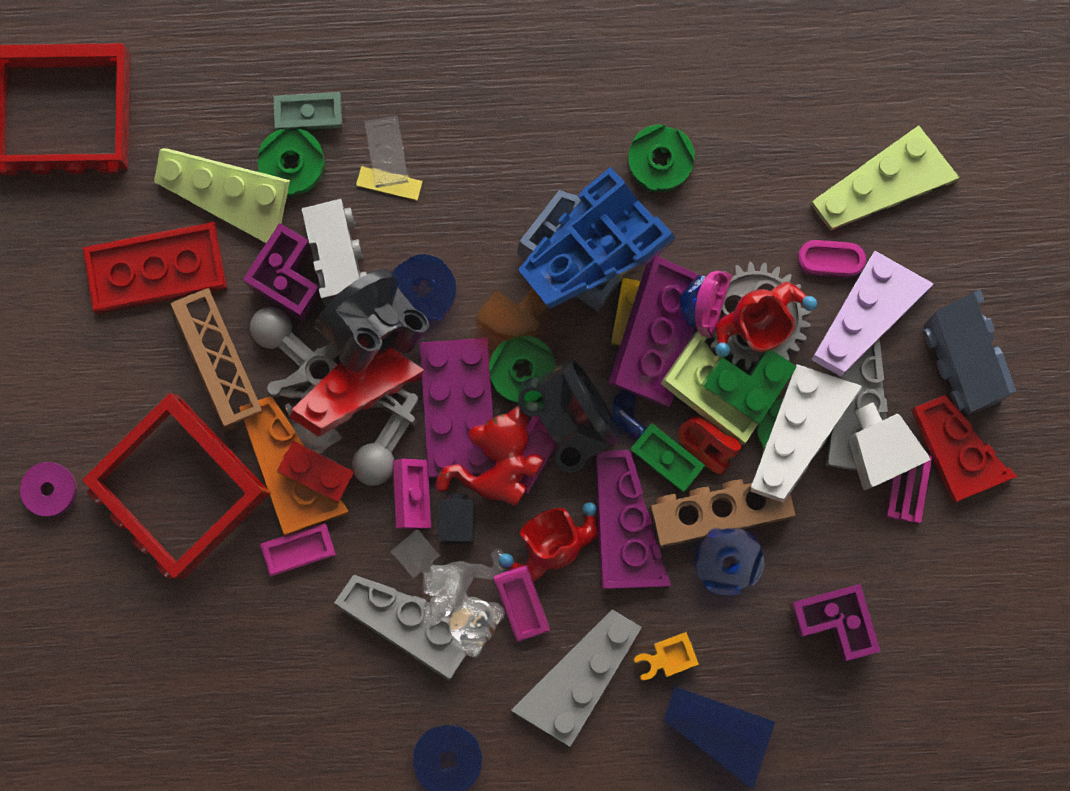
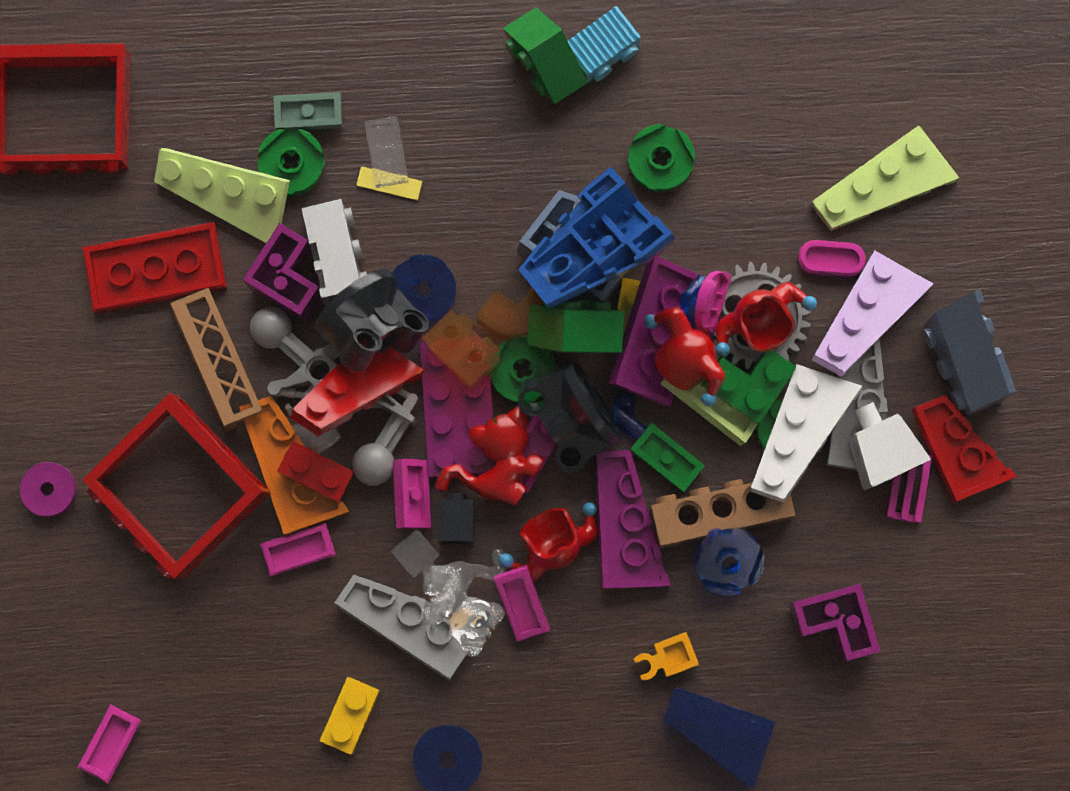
(109, 743): none -> dark pink tile
(349, 715): none -> yellow plate
(462, 349): none -> clear orange brick
(546, 53): none -> green brick
(576, 327): none -> green brick
(576, 683): light grey wing -> none
(604, 44): none -> medium azure brick
(686, 355): none -> red piece
(697, 437): red plate -> none

